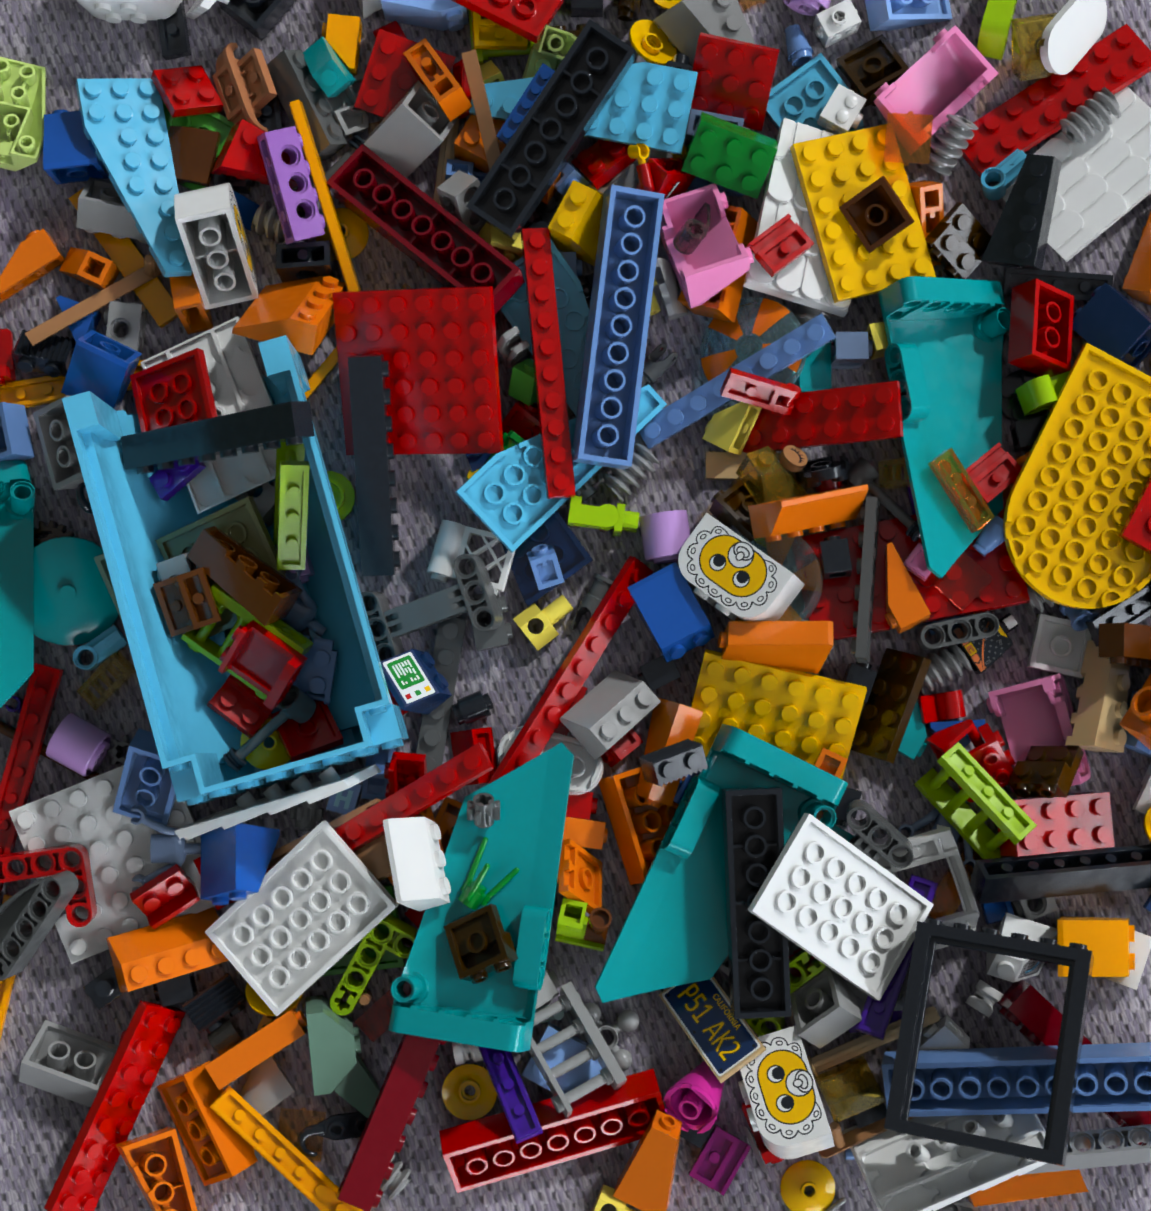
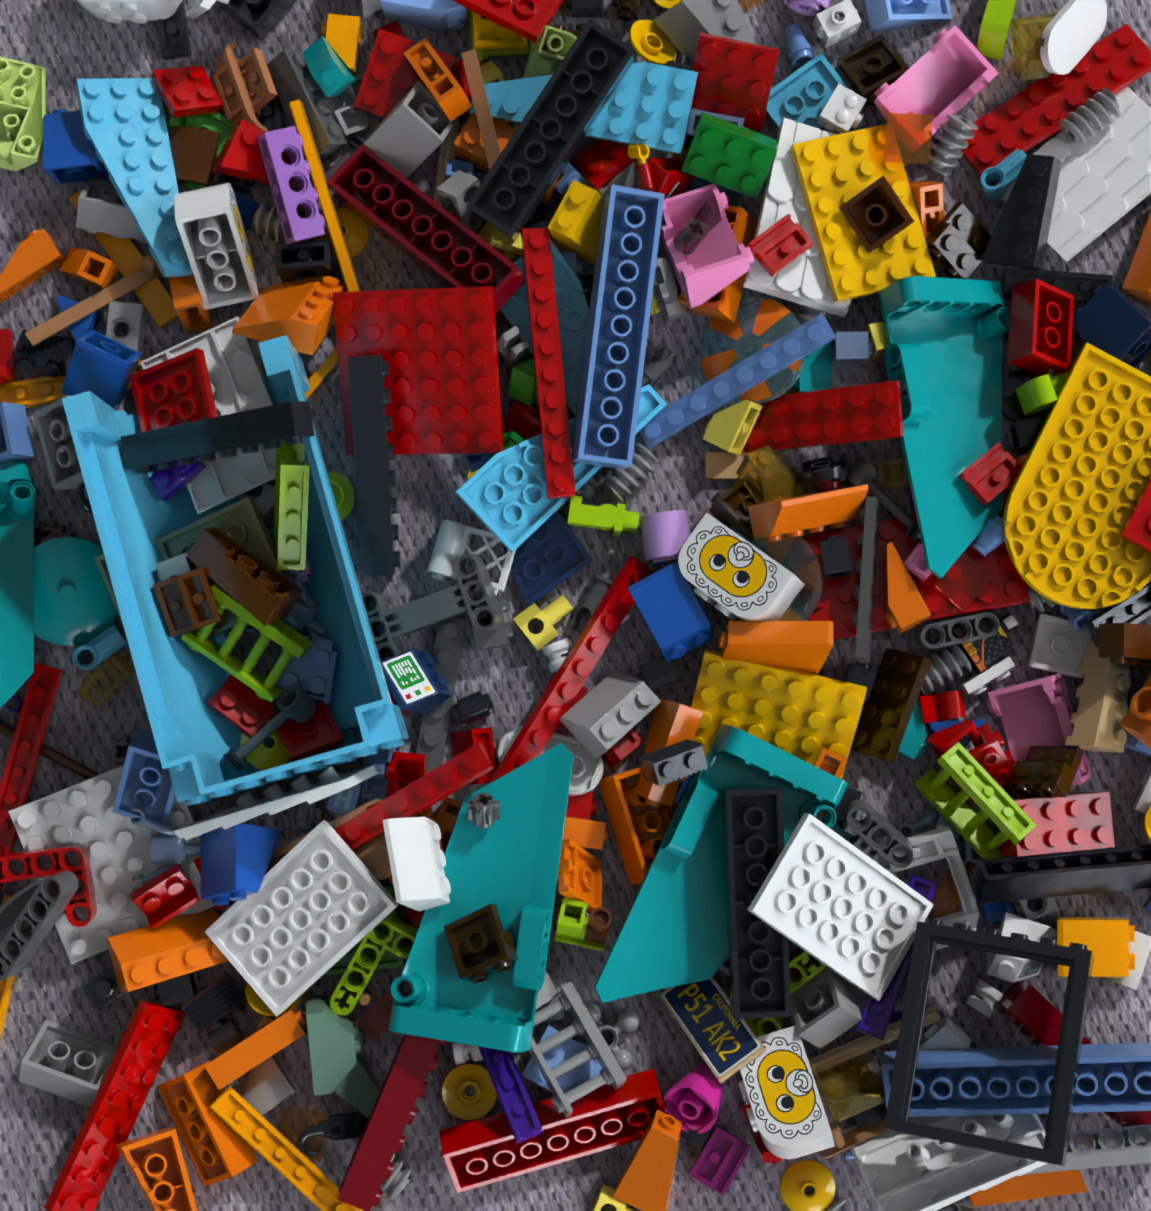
(78, 745): lavender piece -> none
(263, 661): red panel -> none
(473, 891): green plant -> none
(525, 103): blue piece -> none
(545, 566): medium blue bracket -> none
(556, 654): none -> white wheel
(759, 391): plate -> none
(793, 458): medium nougat tile -> none
(961, 490): clear orange plate -> none
(996, 671): none -> white plate

